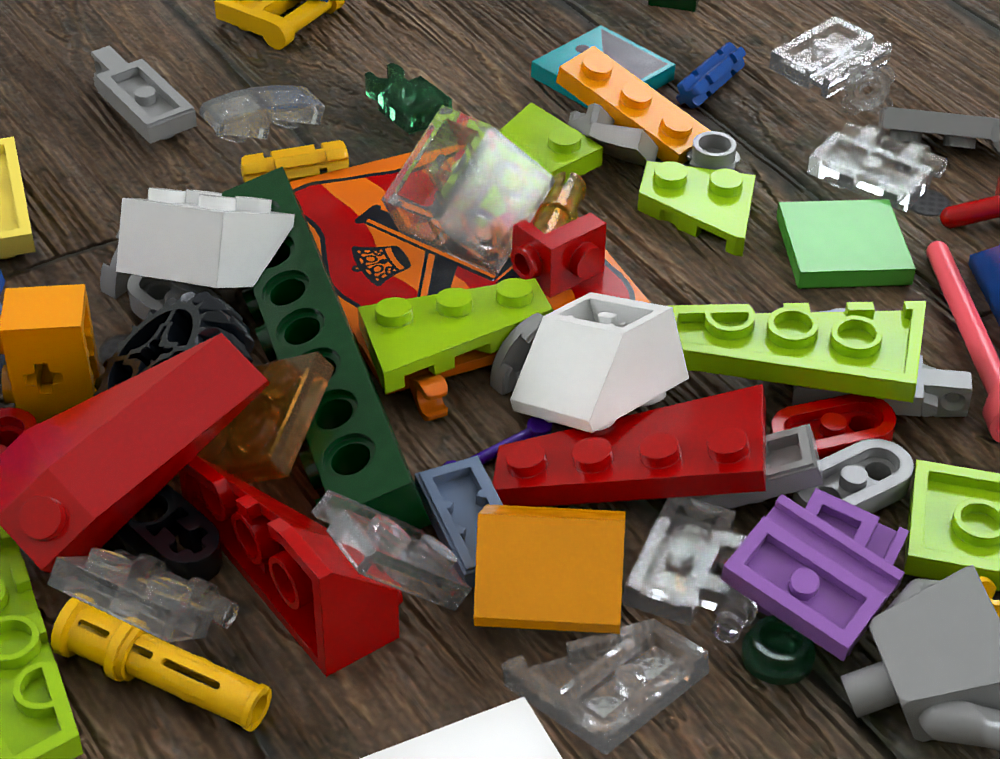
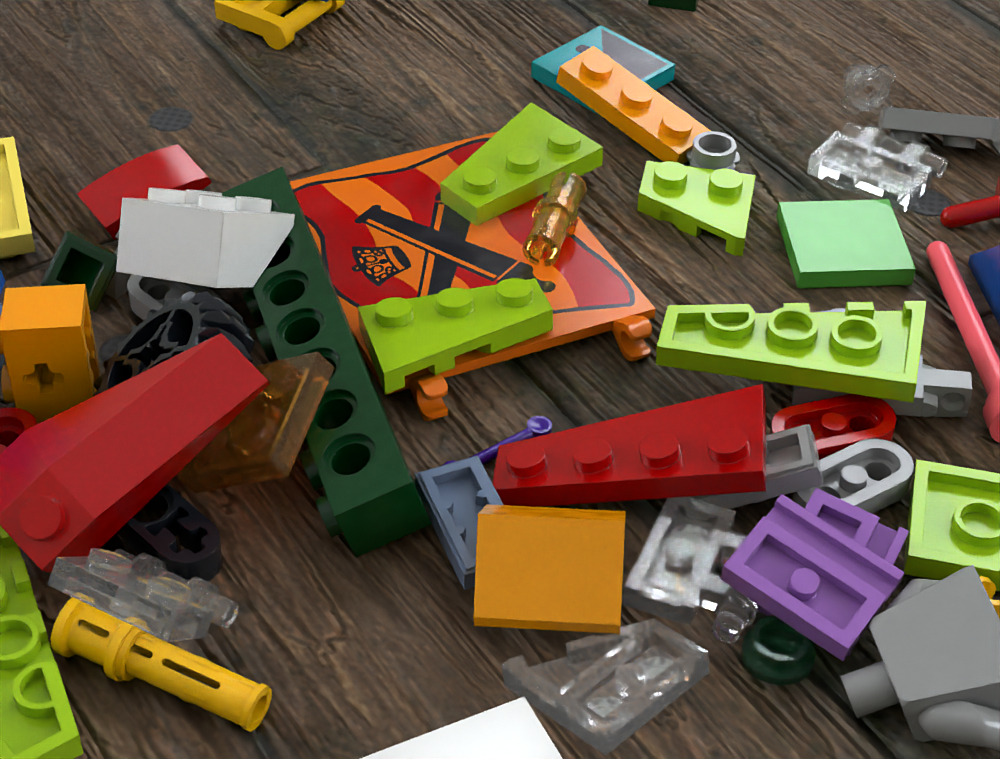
(82, 262): none -> dark green slope
(141, 96): light grey hinge -> none
(161, 168): none -> red slope
(253, 109): clear slope -> none
(295, 569): red wedge -> none
(297, 161): yellow axle -> none
(392, 551): clear plate -> none
(406, 102): clear green plate -> none
(466, 190): clear slope -> none
(513, 354): light grey tile -> none
(560, 256): red bracket -> none
(600, 362): white slope -> none
(617, 141): light grey slope -> none
(710, 75): blue axle -> none
(825, 53): clear plate -> none

